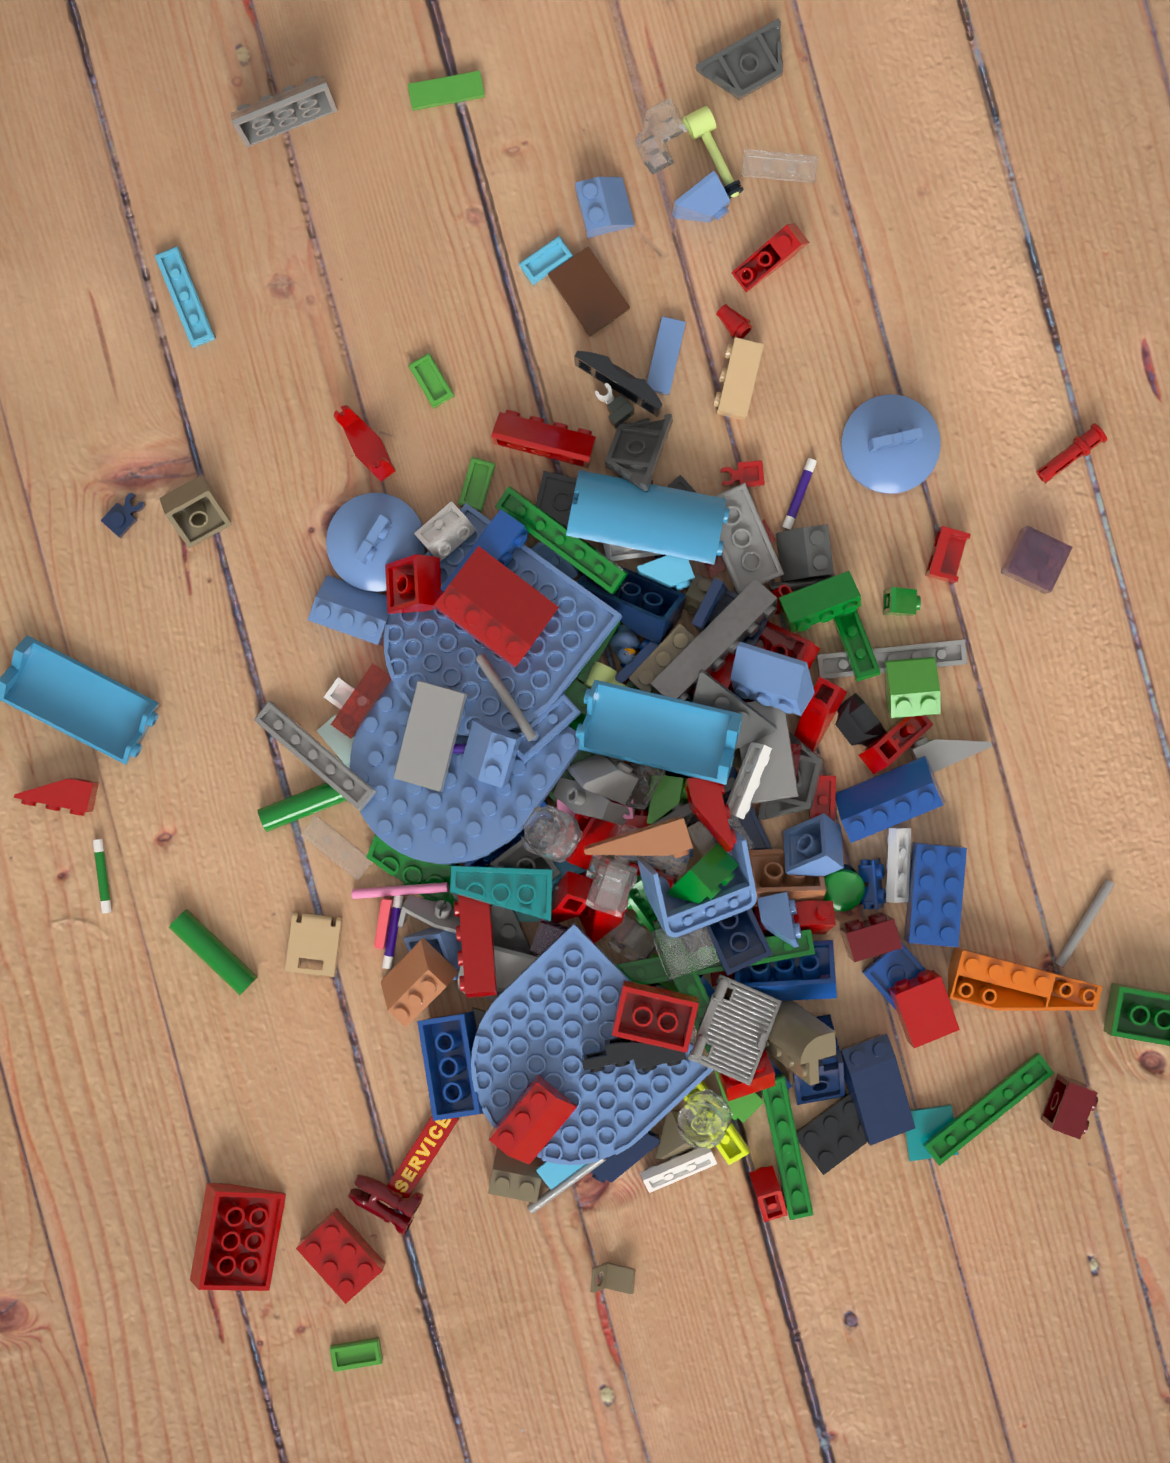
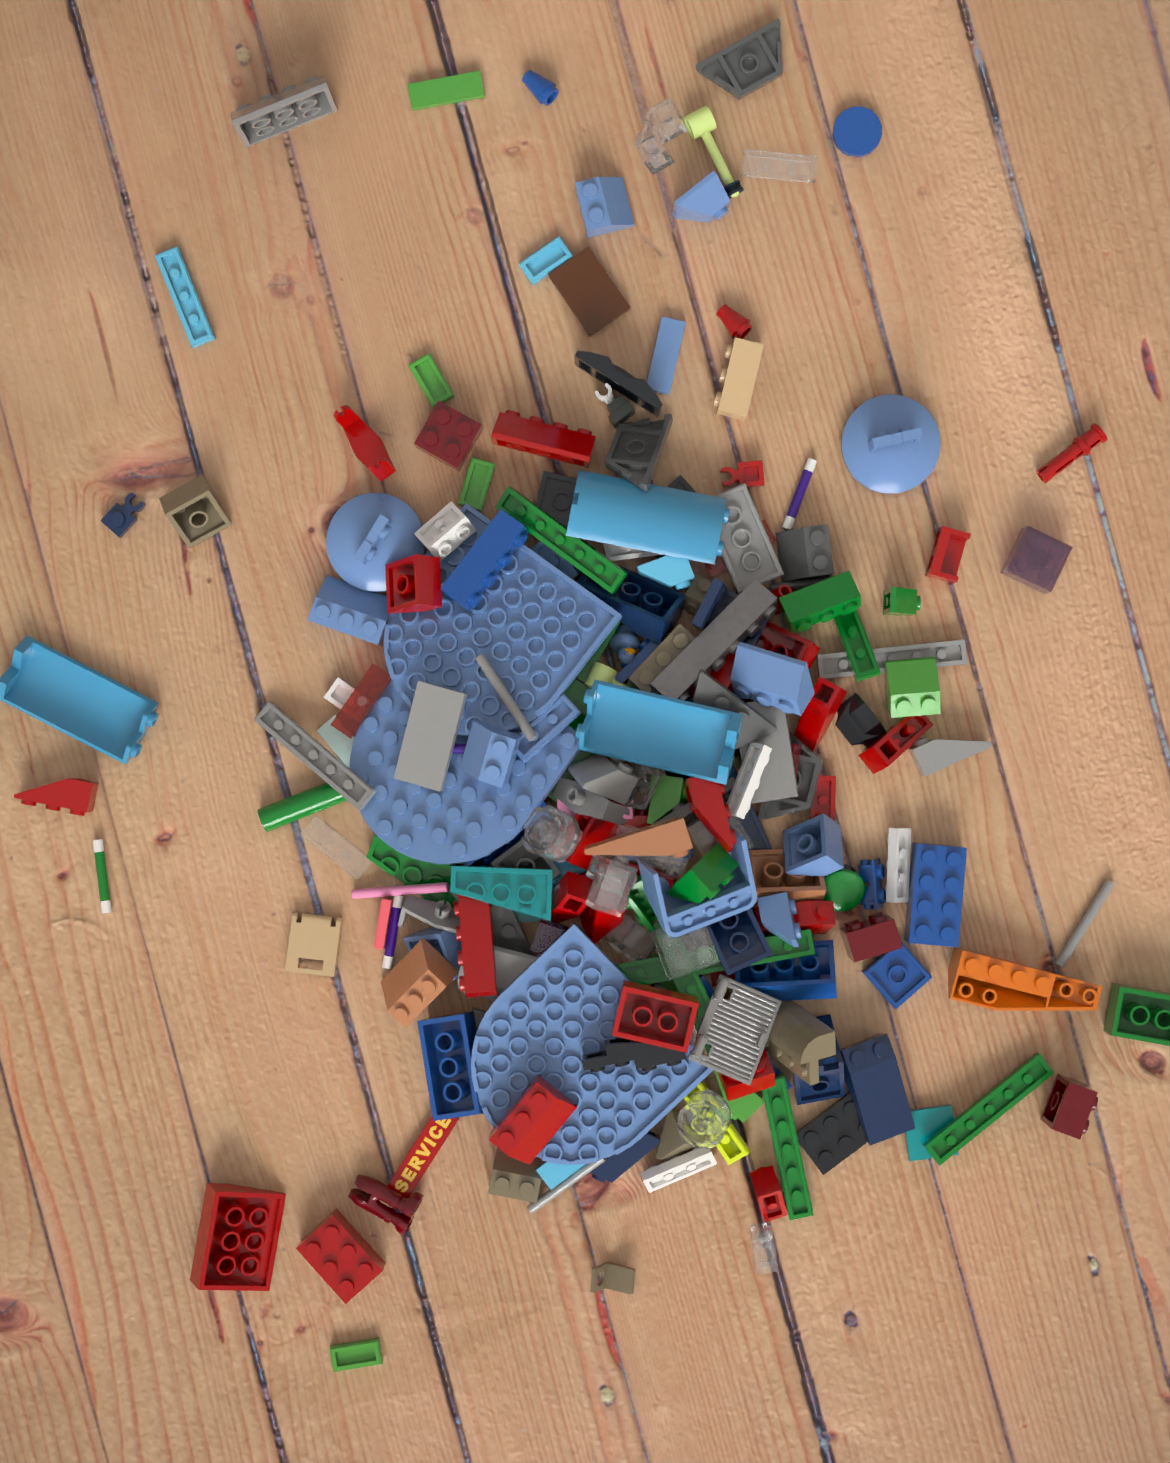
(213, 952): green brick -> none
(448, 436): none -> dark red brick
(496, 607): red slope -> none
(541, 88): none -> blue cone
(763, 1248): none -> clear leg
(770, 256): red slope -> none
(857, 131): none -> blue tile
(889, 799): blue slope -> none
(923, 1008): red brick -> none

